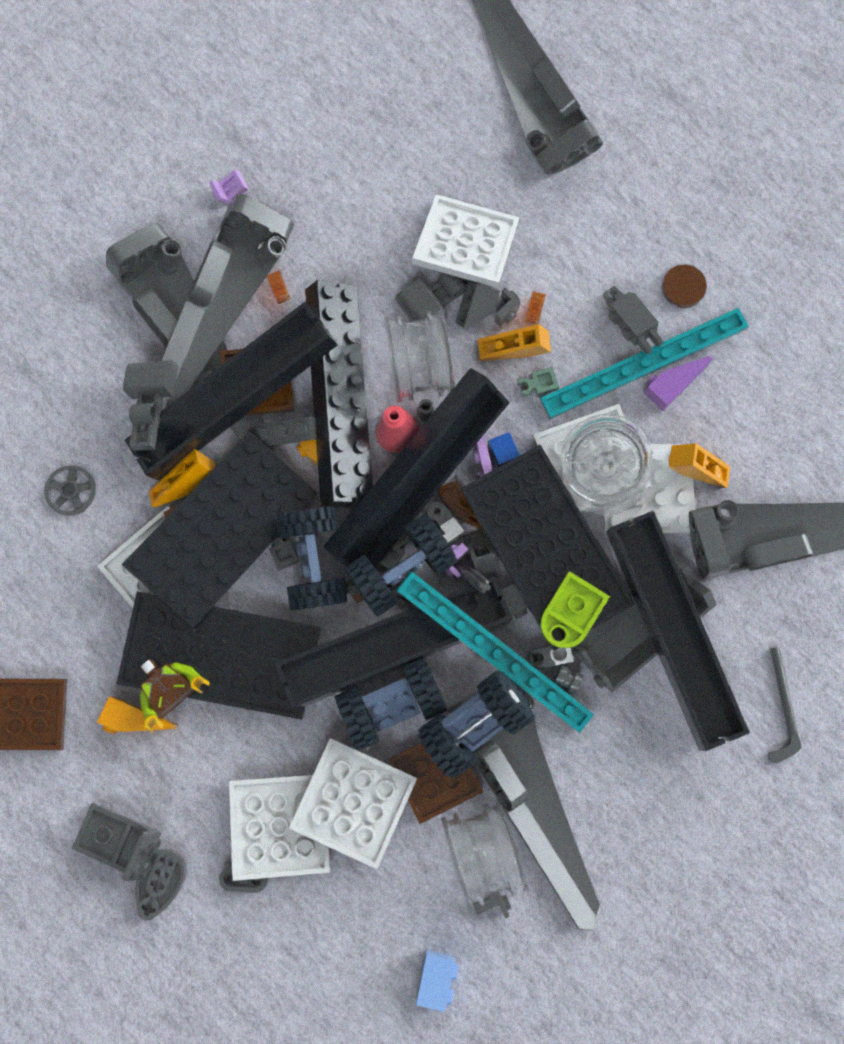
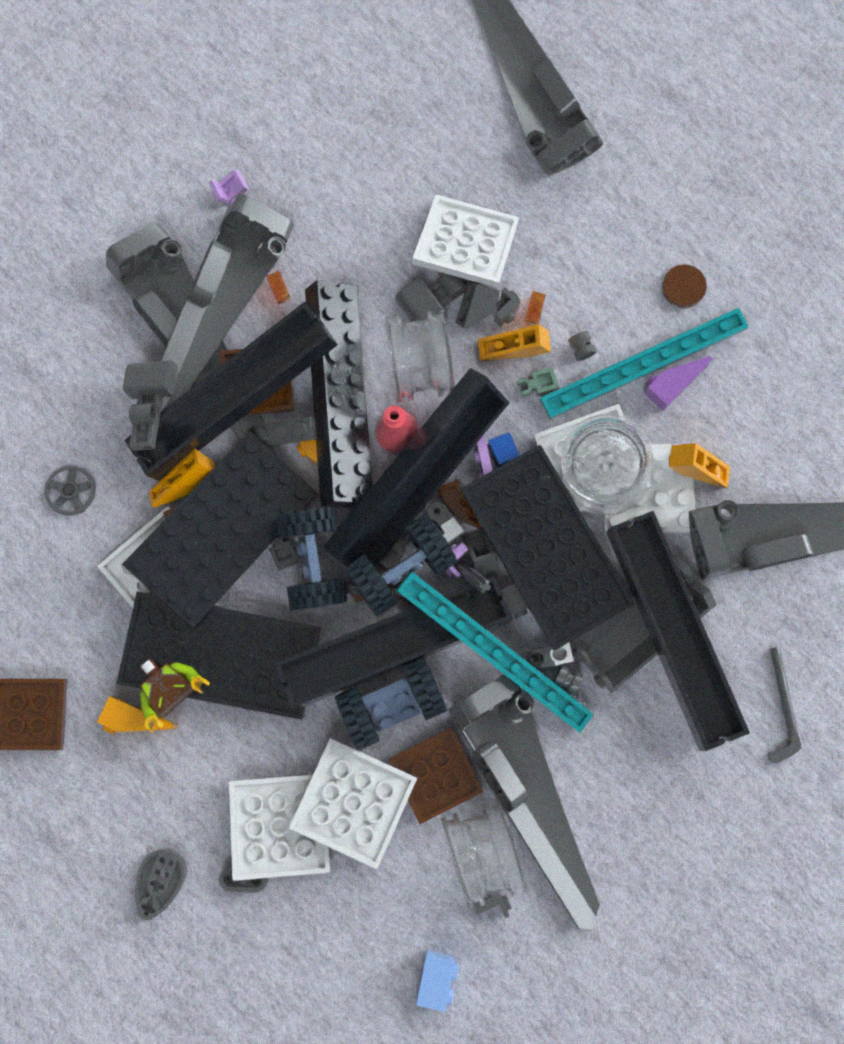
(117, 842): dark grey bracket -> none
(425, 414): dark grey pin -> none
(455, 737): black plate -> none
(573, 610): lime plate -> none
(582, 346): none -> dark grey wheel
(632, 318): dark grey hinge -> none

